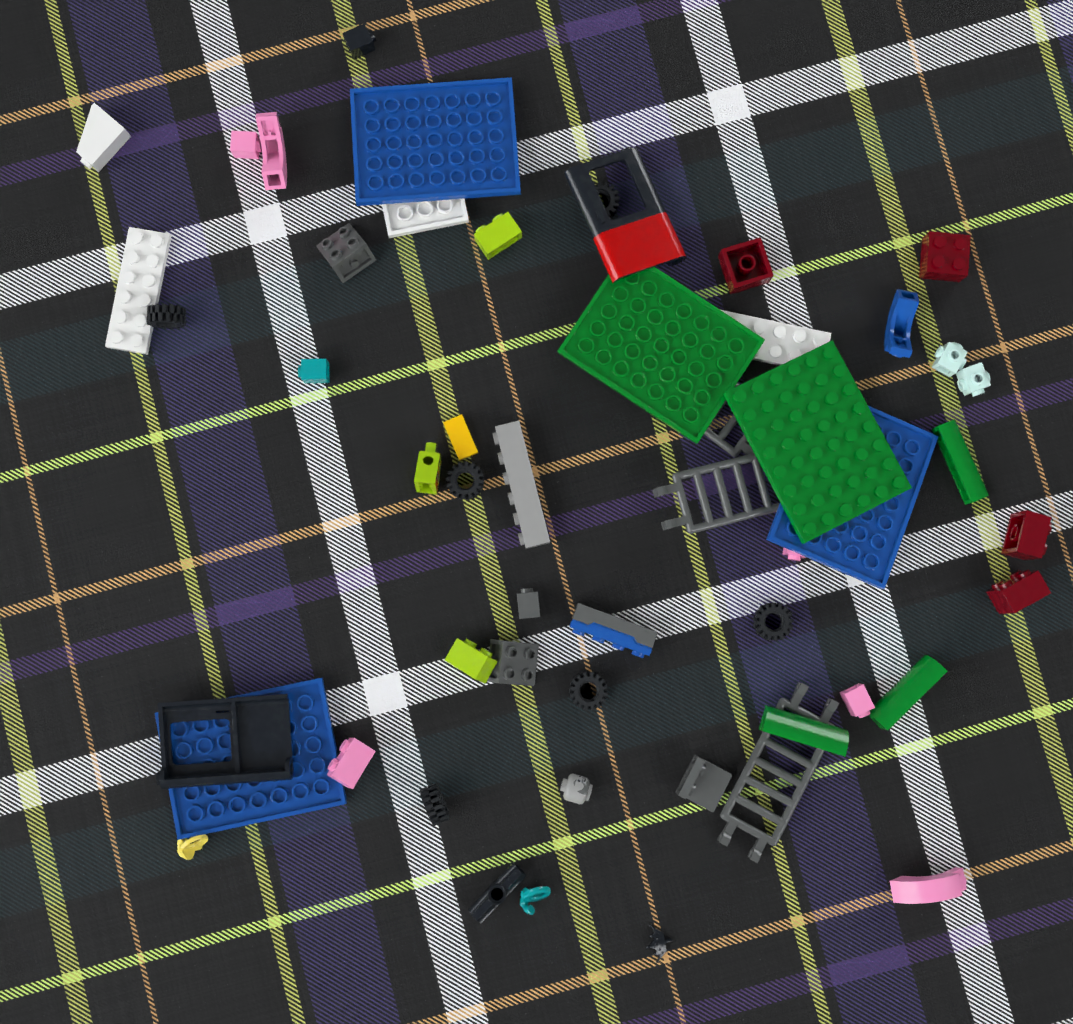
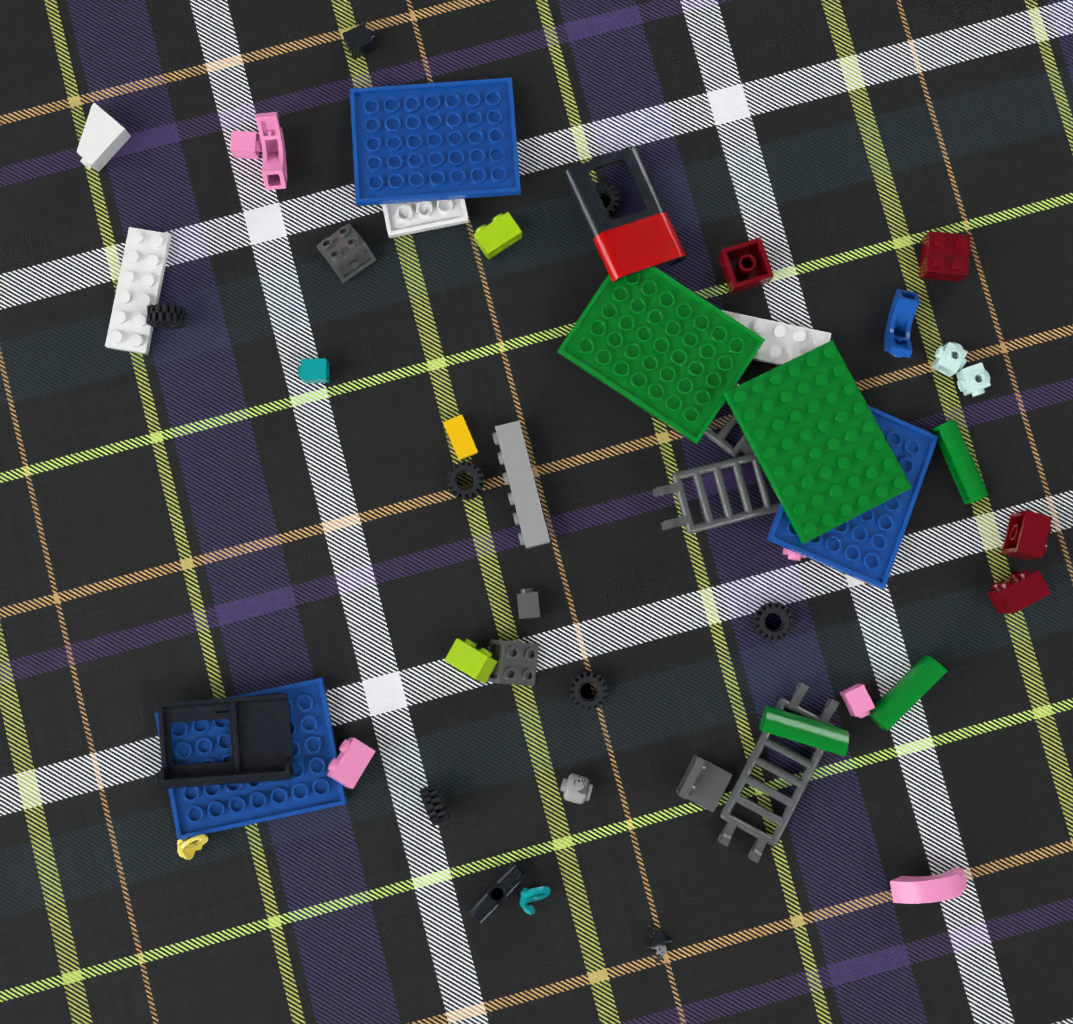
(428, 470): lime torso -> none
(613, 629): piece -> none

